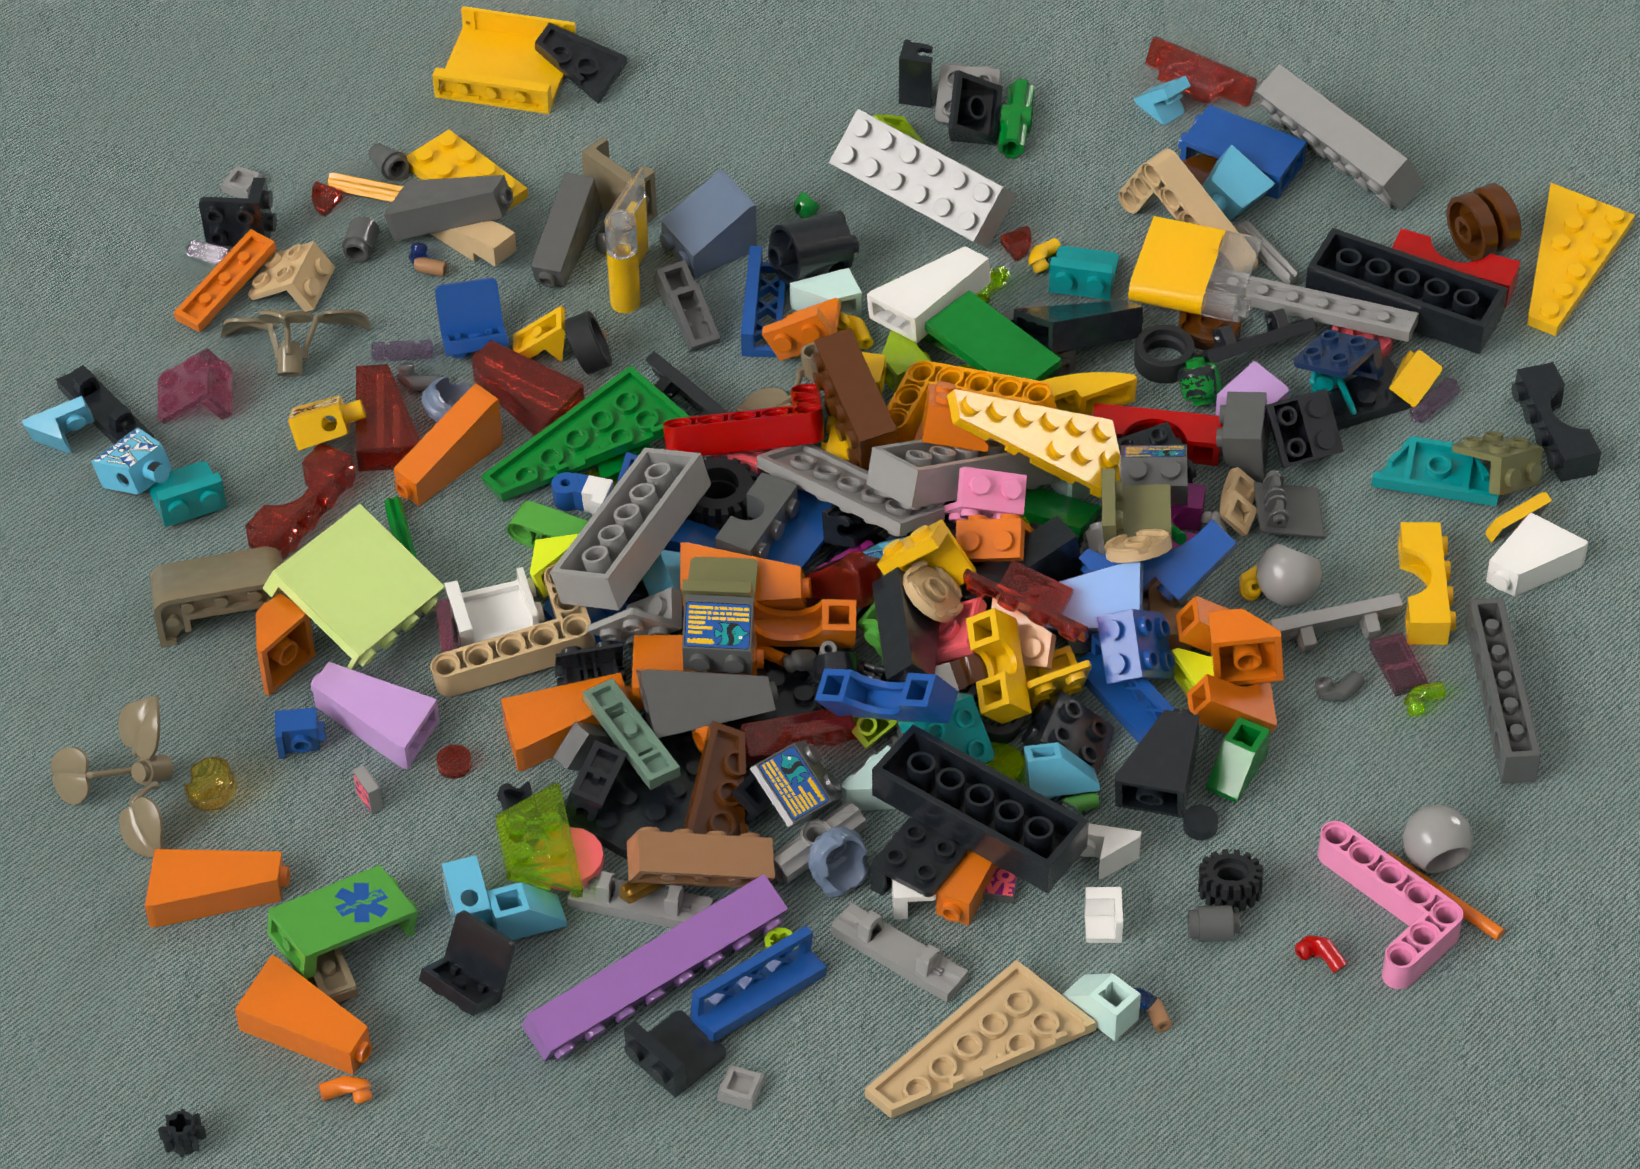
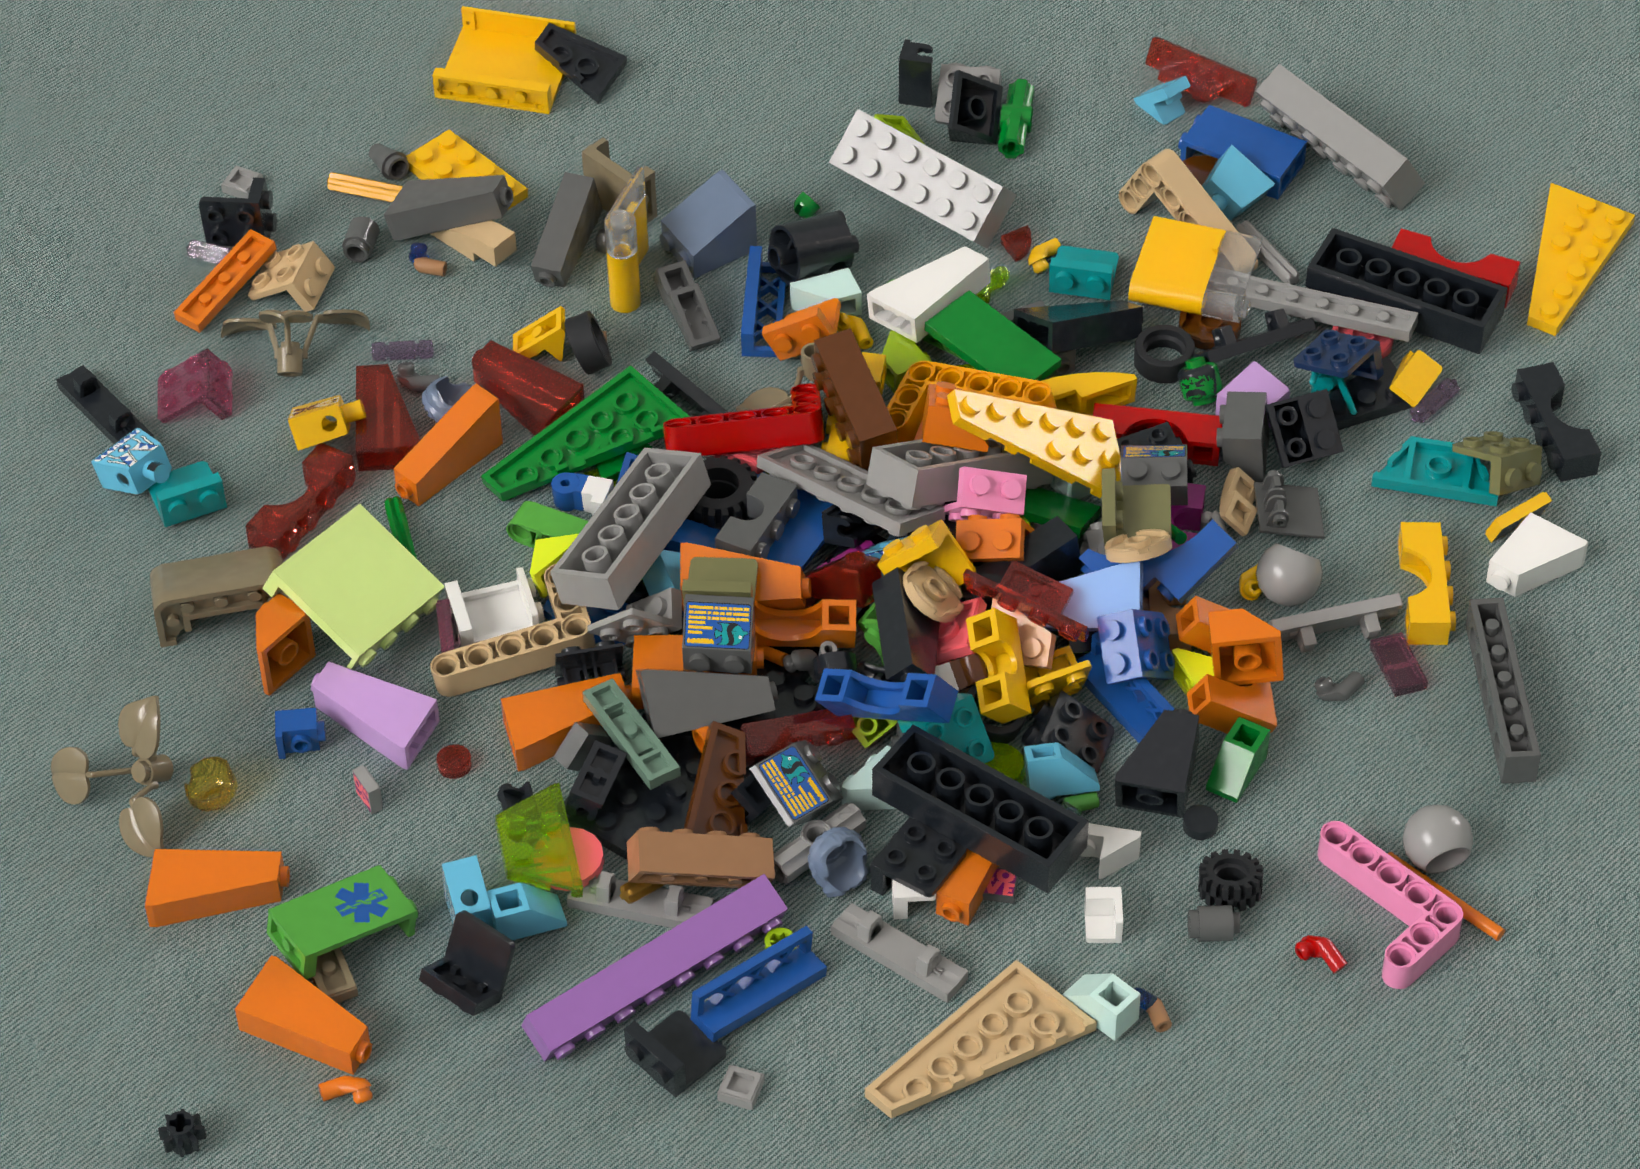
(51, 425): medium azure slope -> none
(325, 198): clear red tile -> none
(469, 316): blue bracket -> none
(1423, 693): clear neon green arm -> none
(1483, 221): reddish brown wheel -> none

